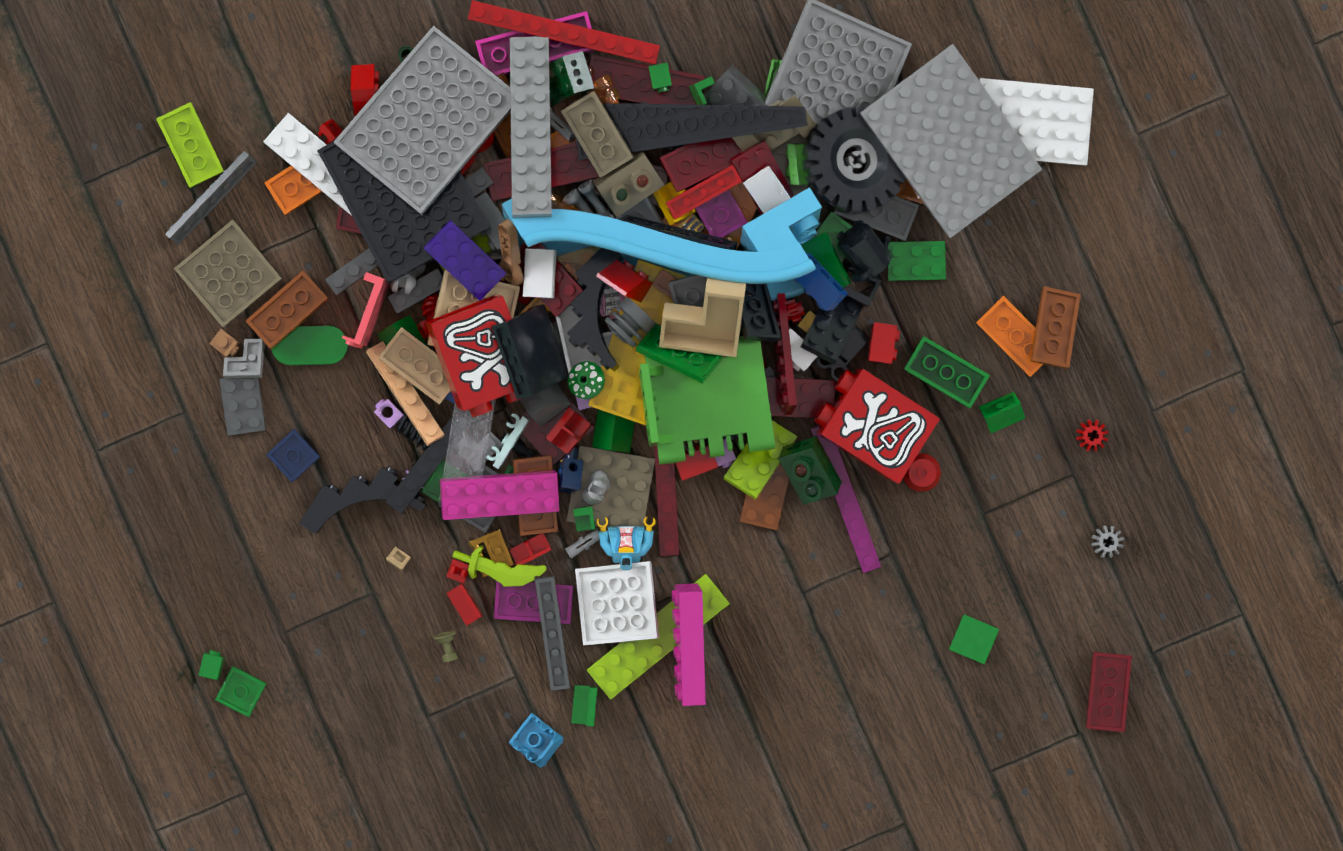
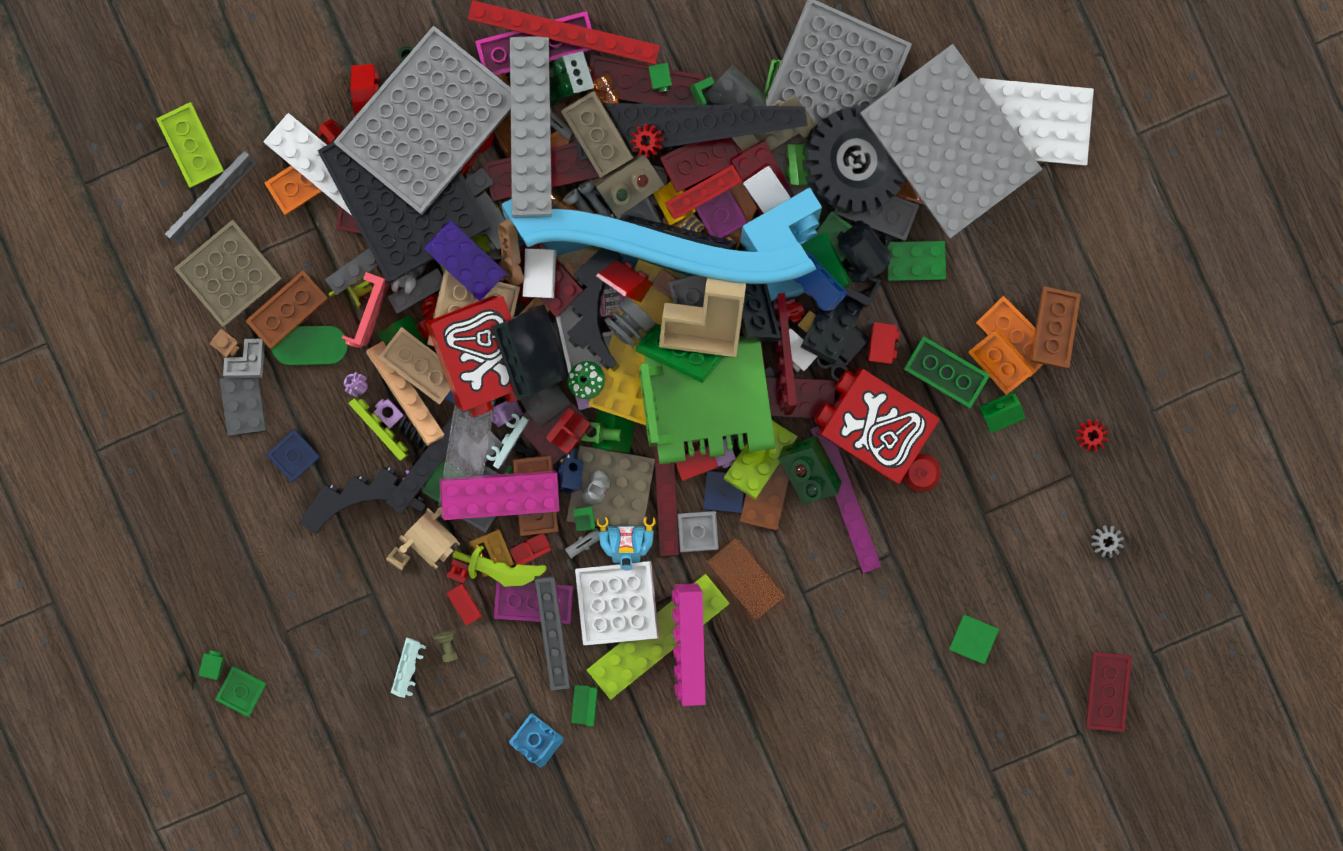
(355, 384): none -> lavender gear
(357, 292): none -> lime bracket
(374, 423): none -> lime plate
(406, 668): none -> light aqua plate
(429, 538): none -> tan container
(503, 412): none -> lavender bracket
(603, 434): none -> bright green bracket
(640, 139): none -> red gear
(698, 531): none -> light grey plate
(721, 494): none -> dark blue plate
(745, 578): none -> clear orange plate
(1001, 361): none -> orange plate

